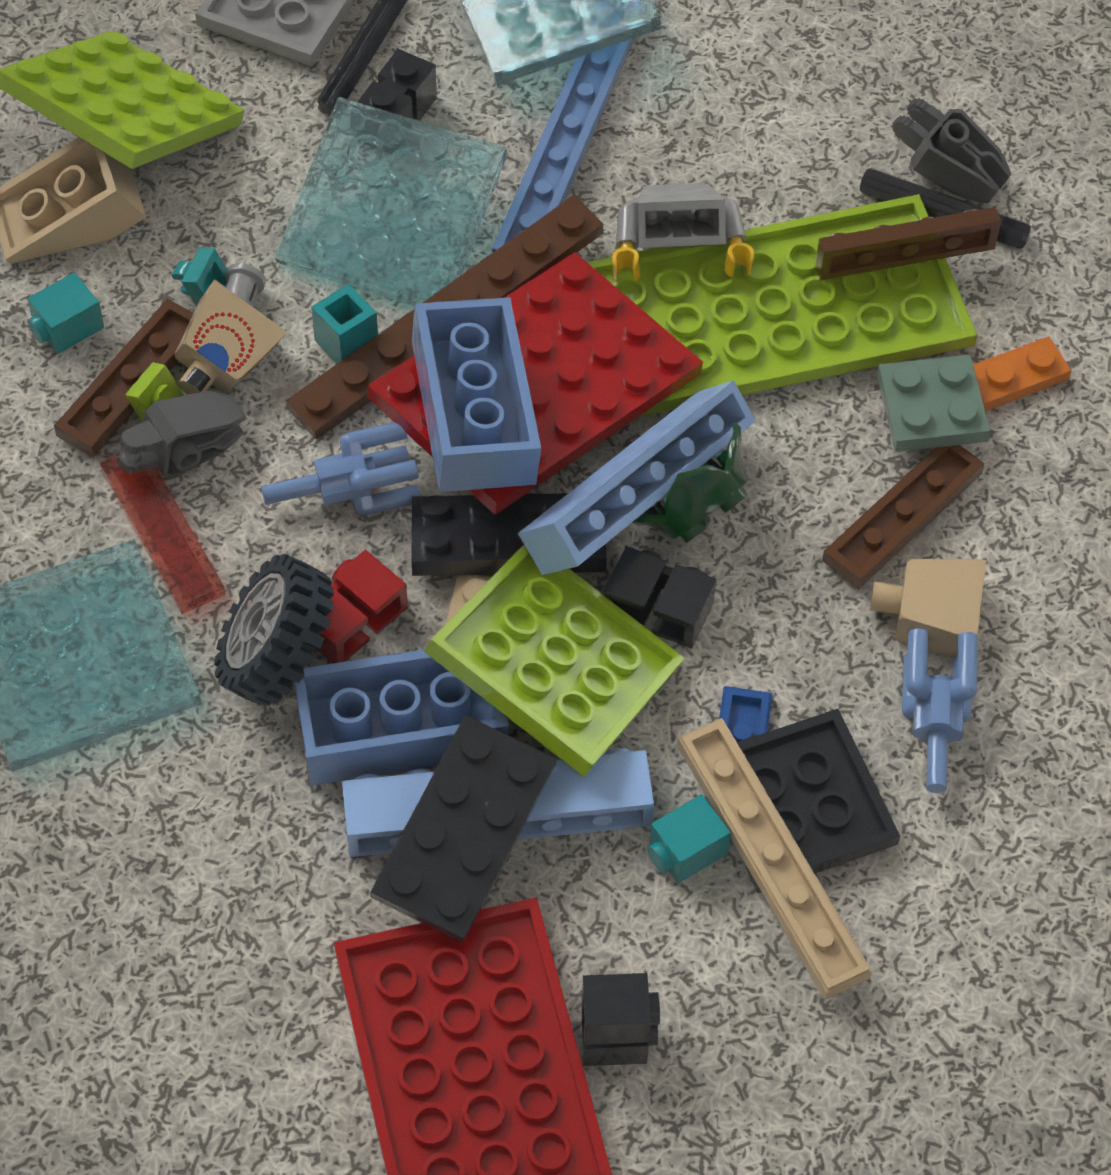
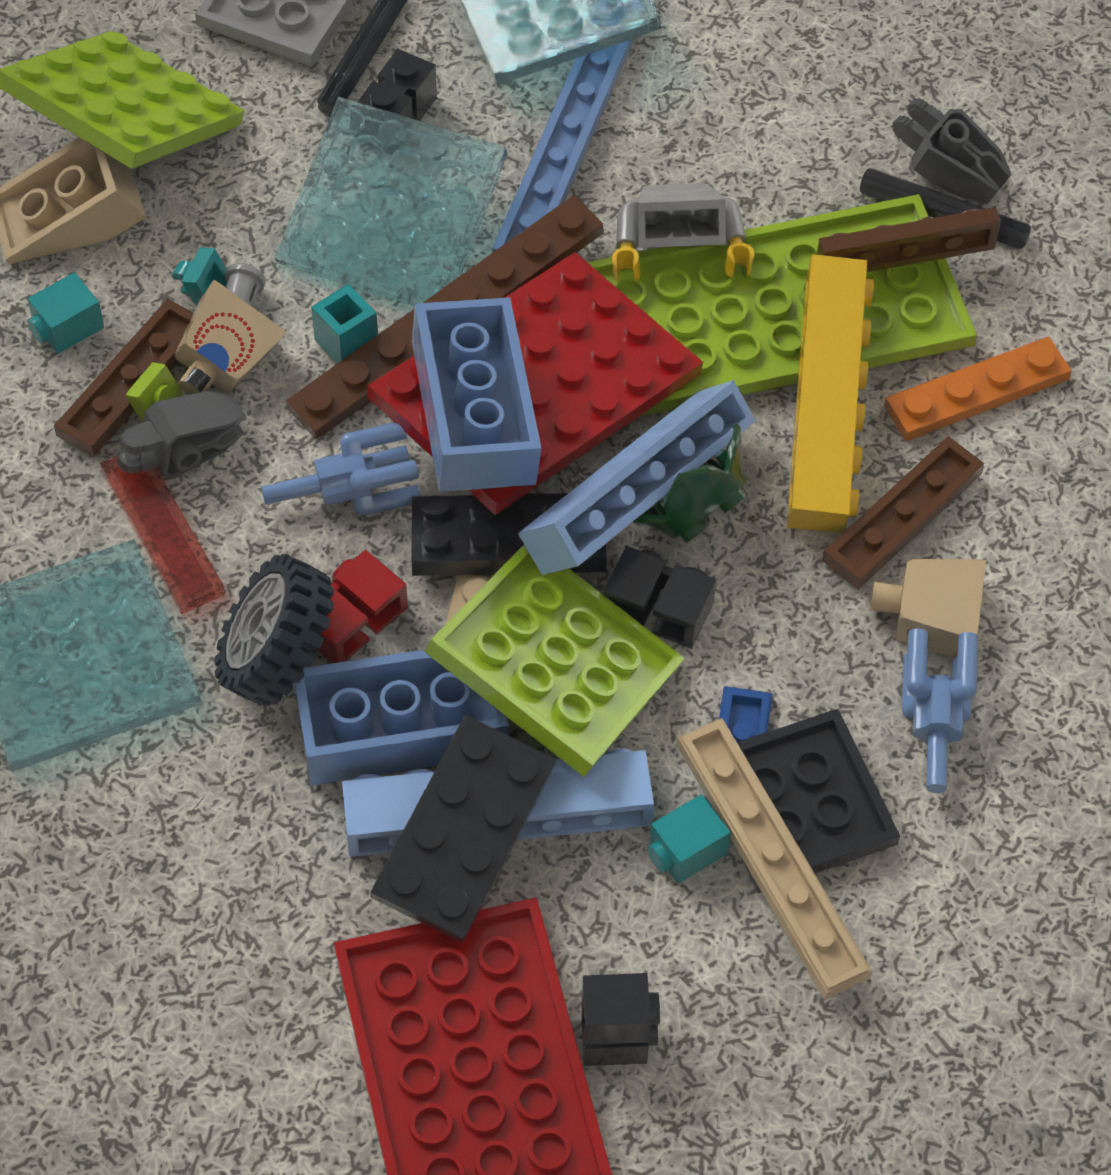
(828, 394): none -> yellow brick
(933, 403): sand green plate -> none

